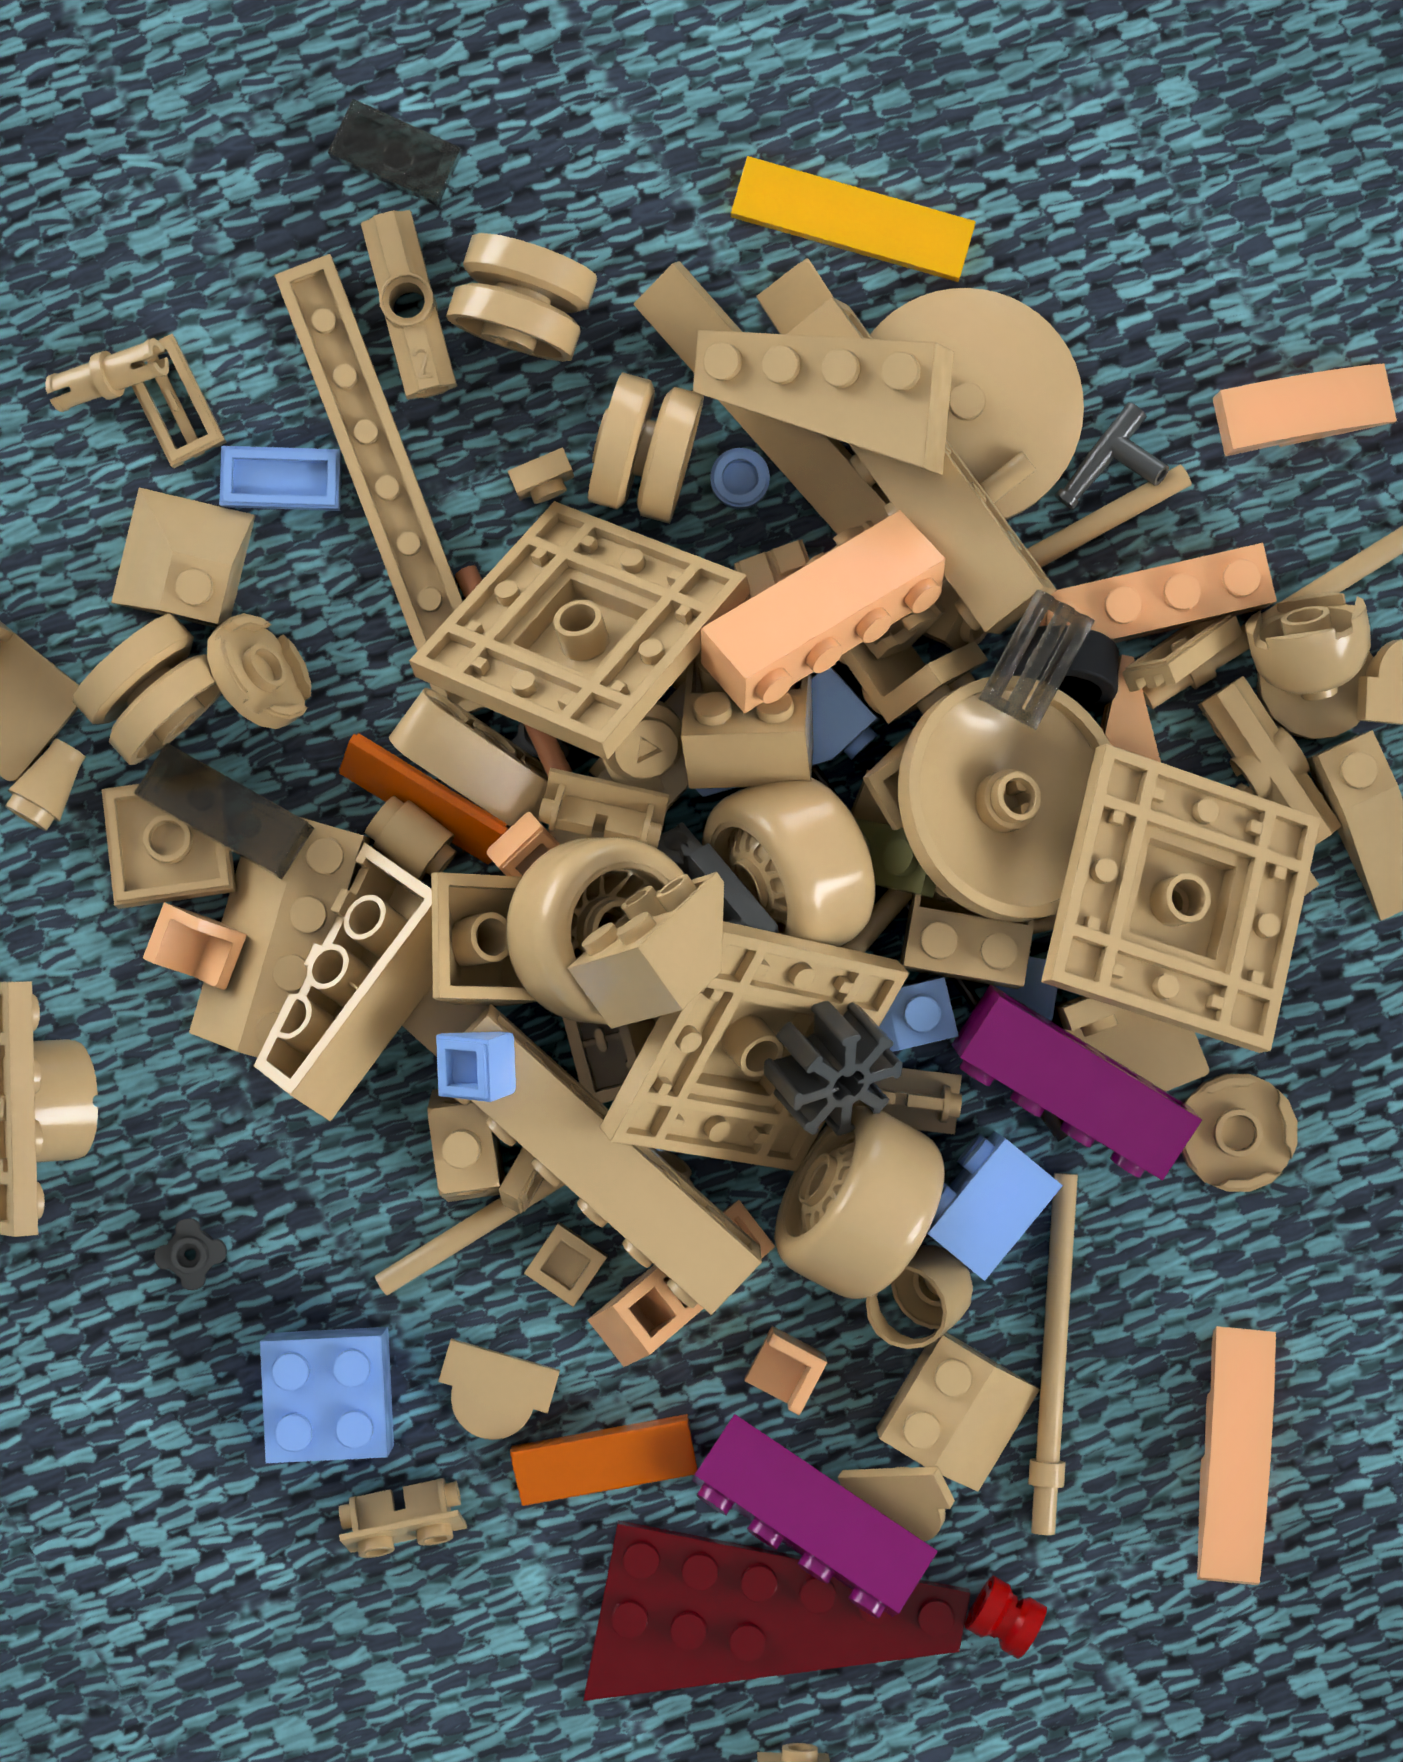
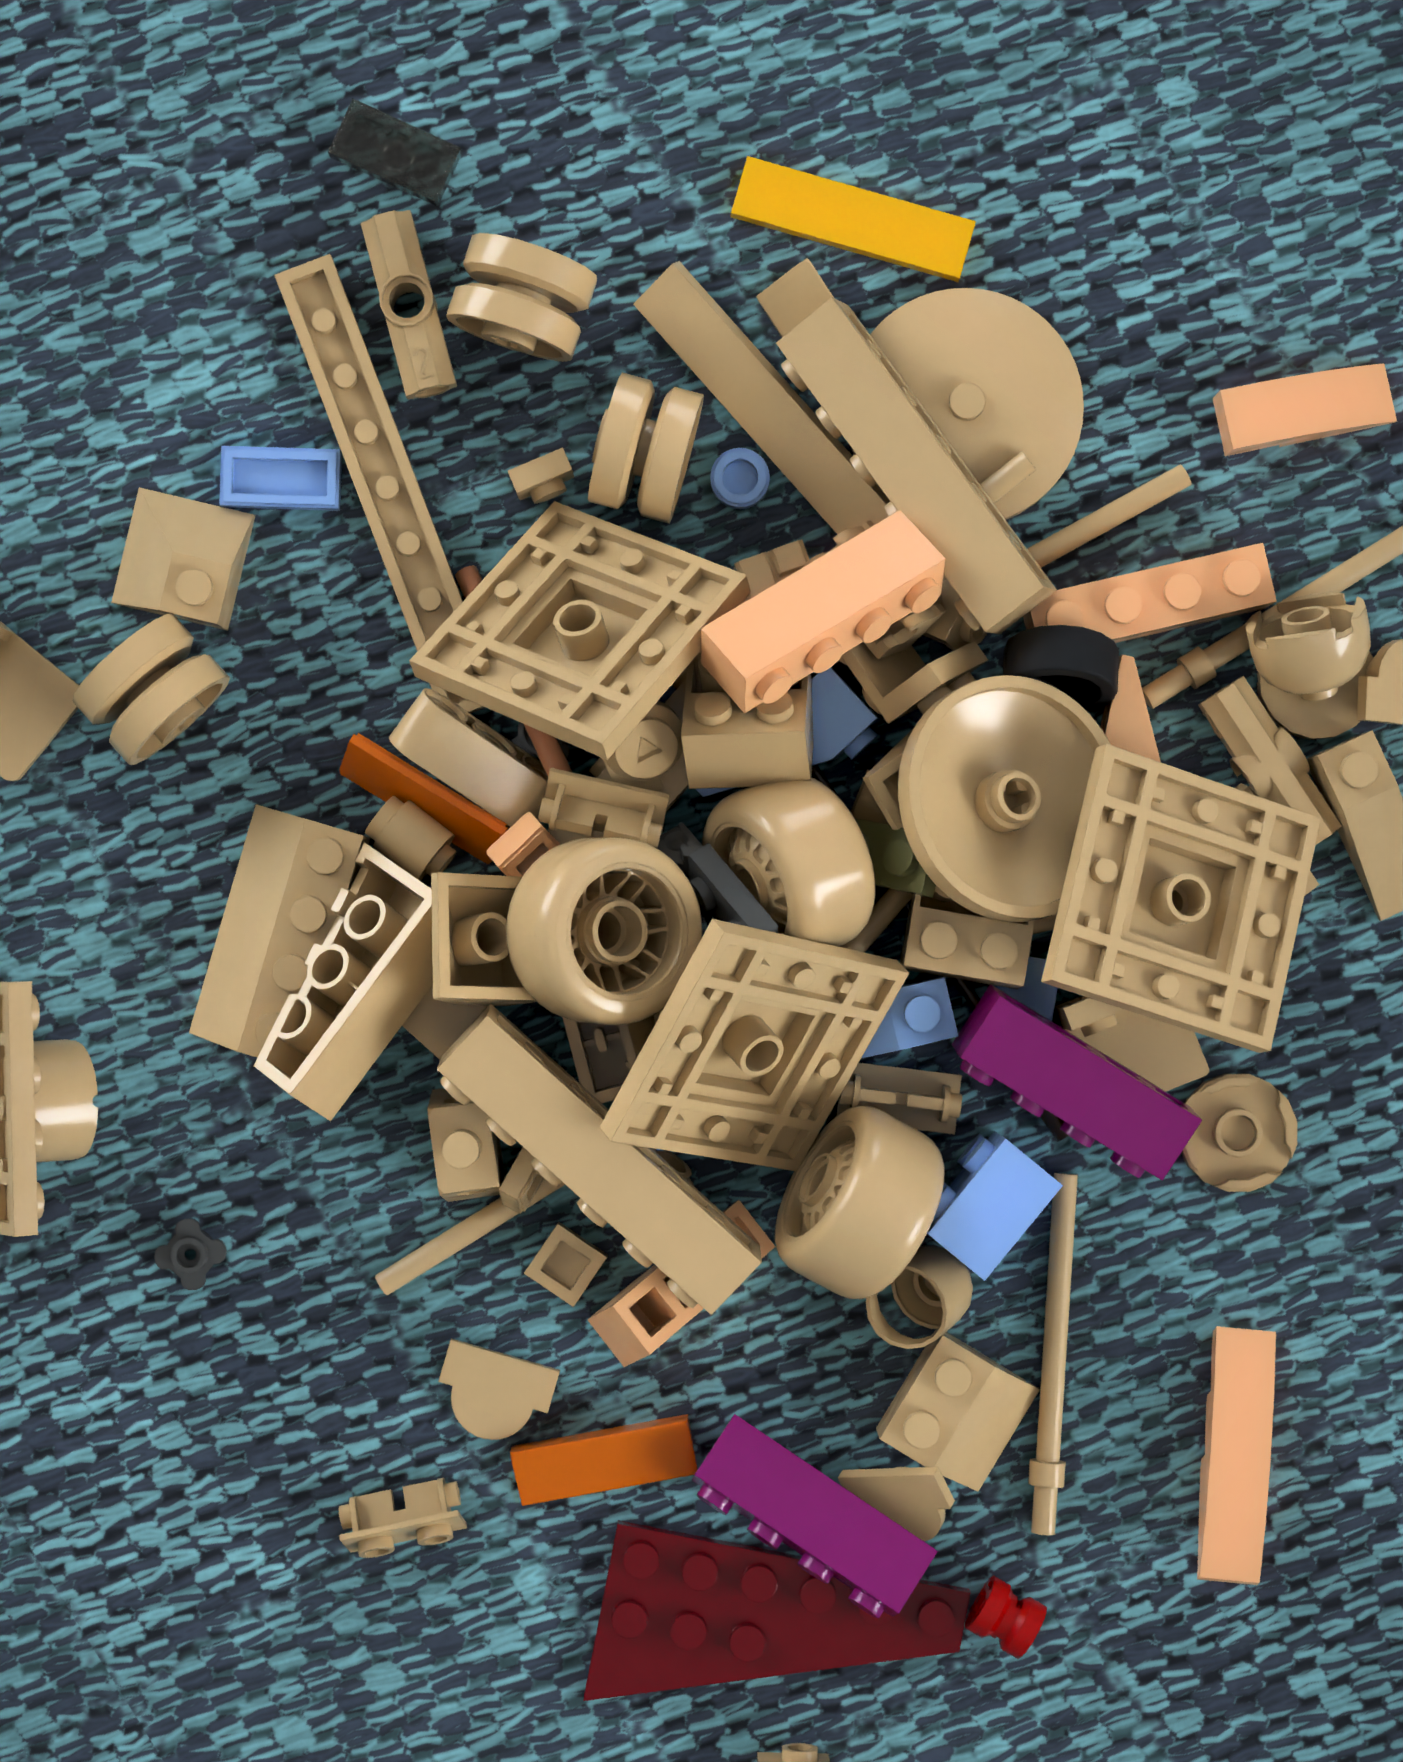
(46, 786): tan cone -> none
(107, 375): tan pin -> none
(158, 856): tan tile -> none
(194, 446): tan tile -> none
(194, 945): light nougat panel -> none
(224, 810): clear smoke tile -> none
(258, 671): tan tile -> none
(326, 1395): light blue brick -> none
(476, 1065): light blue slope -> none
(656, 952): tan slope -> none
(786, 1369): light nougat panel -> none
(832, 1068): dark grey gear -> none
(849, 389): tan wedge -> none
(1056, 670): clear smoke tile -> none
(1110, 446): dark grey piece -> none
(1182, 653): tan tile -> none

